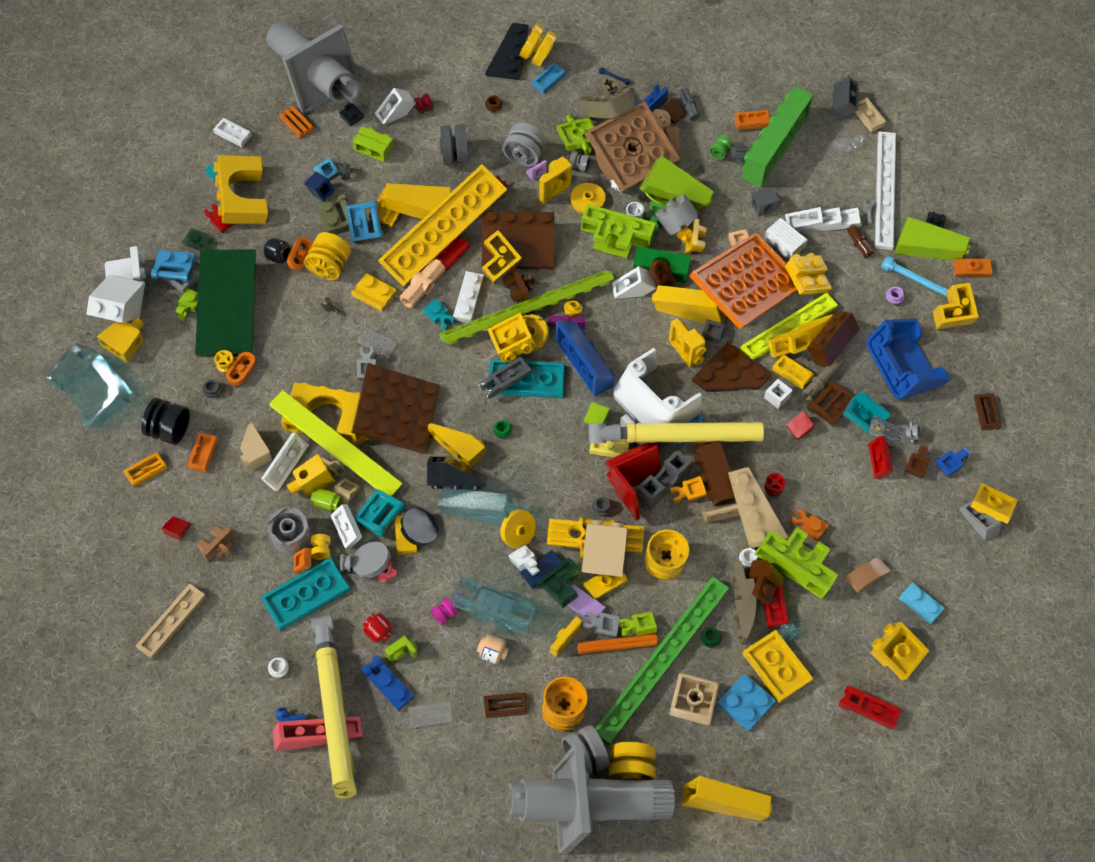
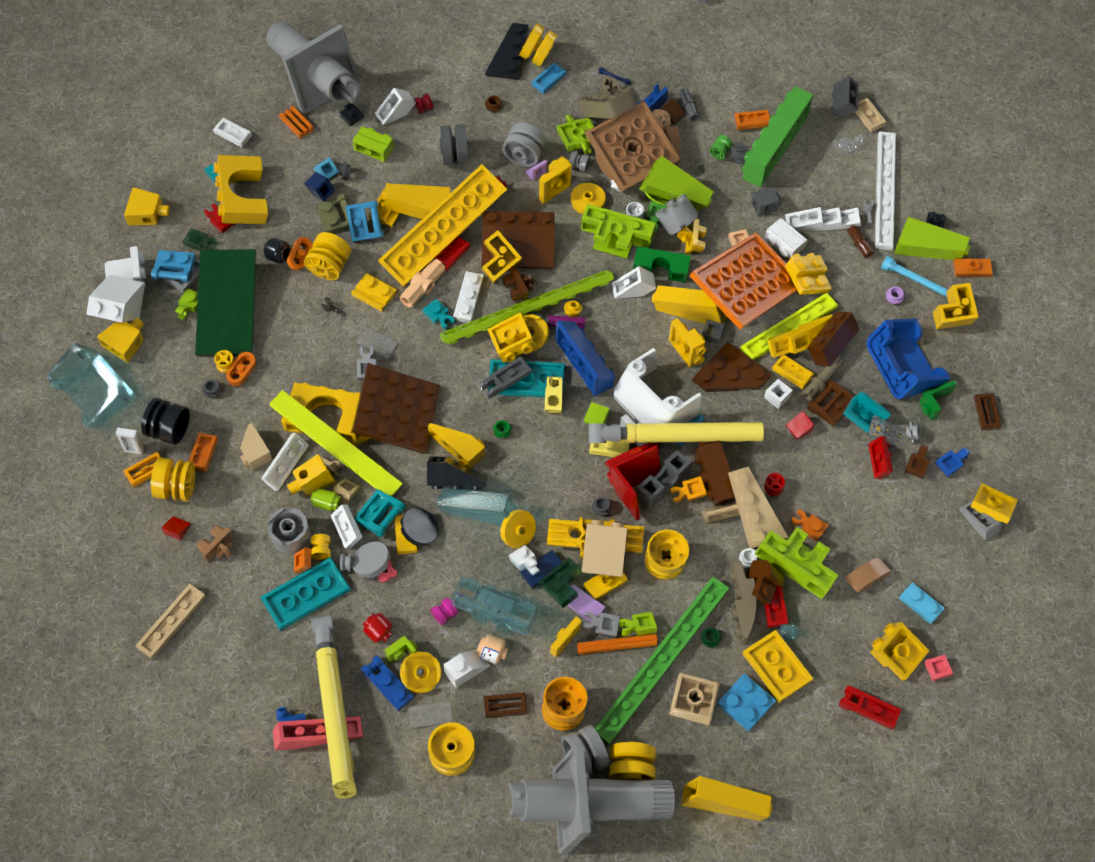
(130, 440): none -> white plate
(144, 208): none -> yellow torso
(173, 479): none -> yellow wheel
(278, 667): white plate -> none
(430, 672): none -> yellow plate
(451, 761): none -> yellow wheel
(464, 667): none -> white slope
(553, 395): none -> light yellow leg
(661, 272): reddish brown plate -> none
(928, 403): none -> green bracket
(938, 668): none -> coral plate

